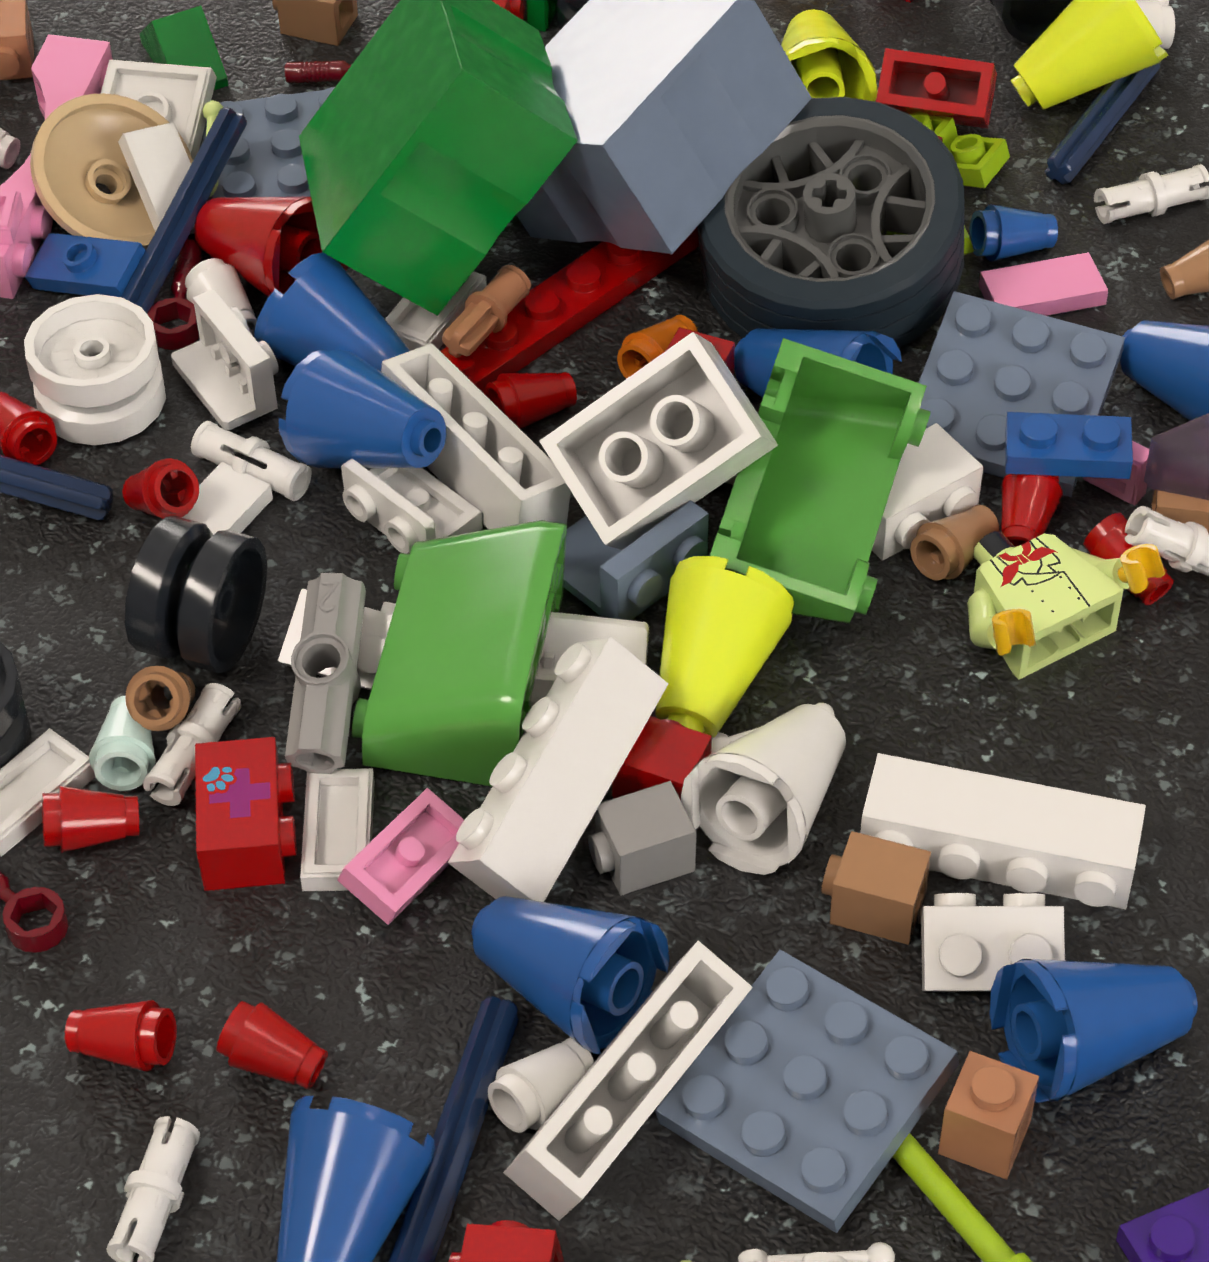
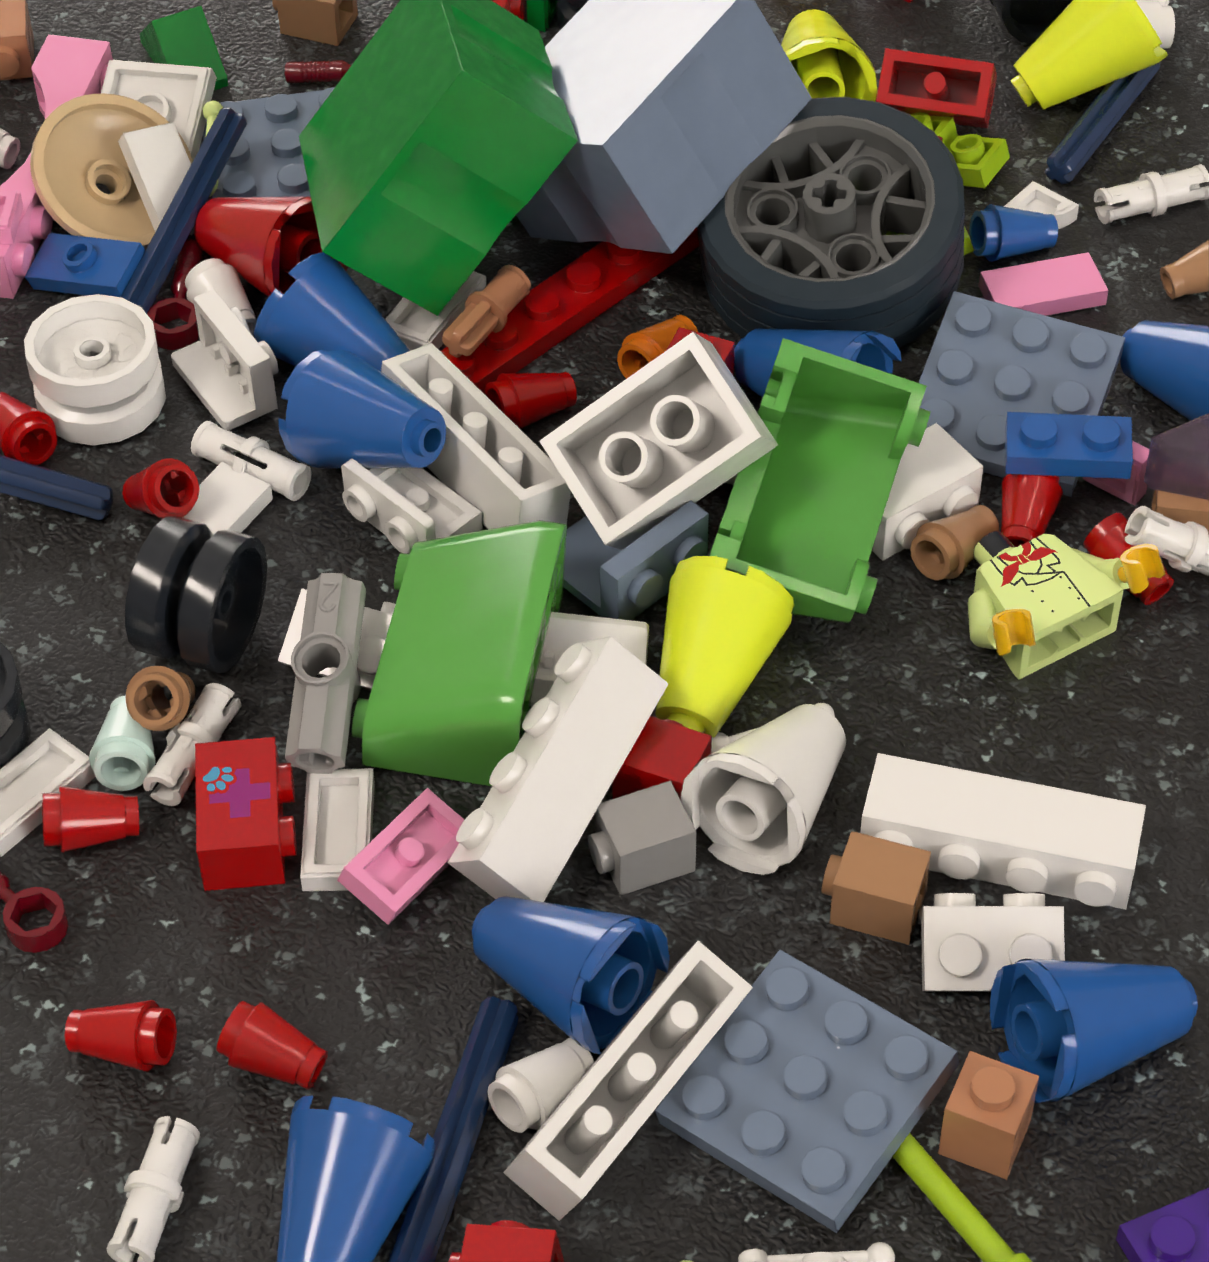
(1043, 200): none -> white tile

